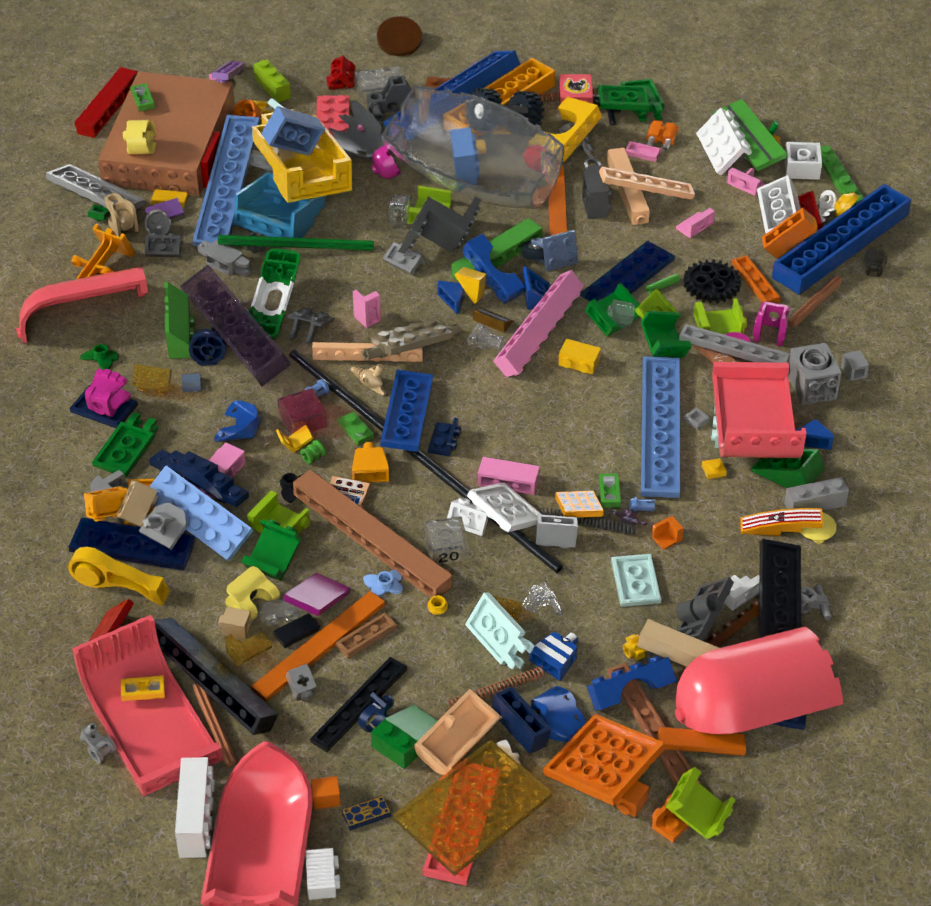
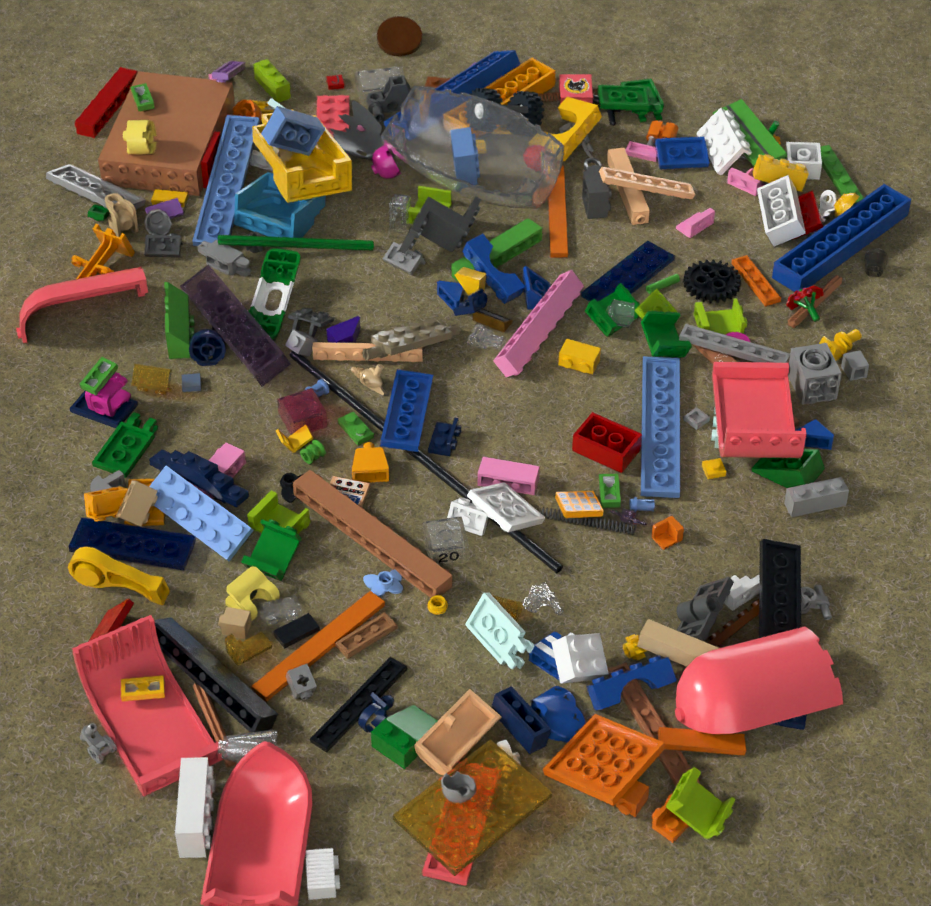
(98, 376): none -> bright green piece
(101, 355): green animal -> none
(165, 524): light grey piece -> none
(237, 746): none -> clear cone
(246, 425): blue piece -> none
(300, 342): none -> light grey brick
(316, 594): tile -> none
(325, 792): orange brick -> none
(343, 70): red bracket -> none
(345, 331): none -> dark purple slope
(366, 813): dark blue tile -> none
(367, 308): bright pink panel -> none
(458, 787): none -> light grey hair
(474, 303): none -> dark blue bracket
(508, 685): nougat piece -> none
(553, 251): sand blue plate -> none
(556, 531): light grey brick -> none
(580, 658): none -> white brick
(607, 442): none -> red brick
(636, 580): light aqua tile -> none
(682, 152): none -> blue plate
(764, 318): dark pink piece -> none
(771, 169): none -> yellow brick
(781, 520): slope -> none
(789, 233): orange brick -> none
(813, 292): none -> plant
(818, 535): light yellow dish -> none
(842, 343): none -> yellow piece

